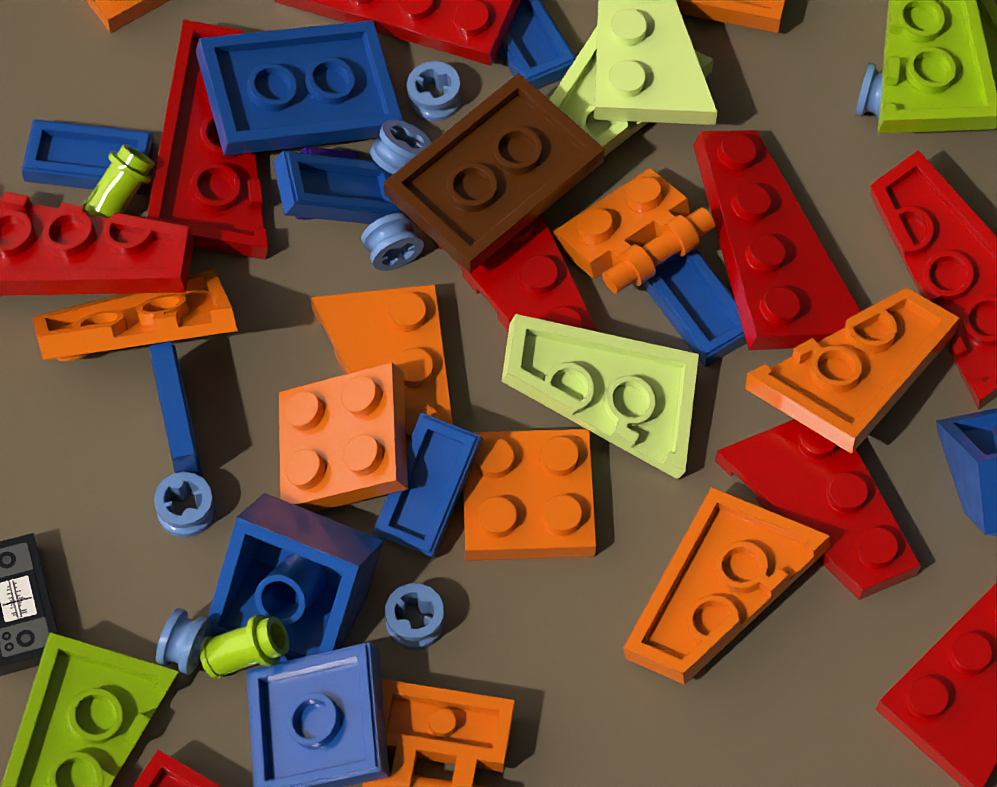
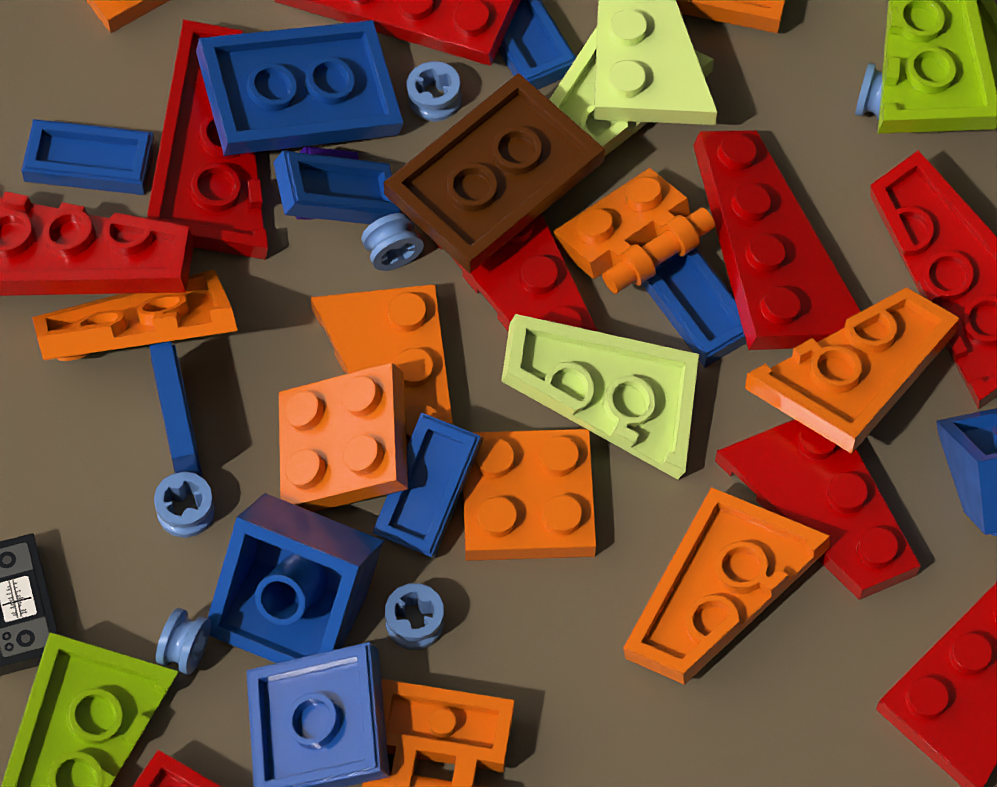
(120, 182): lime pin -> none
(259, 642): lime pin -> none
(397, 145): medium blue bush -> none

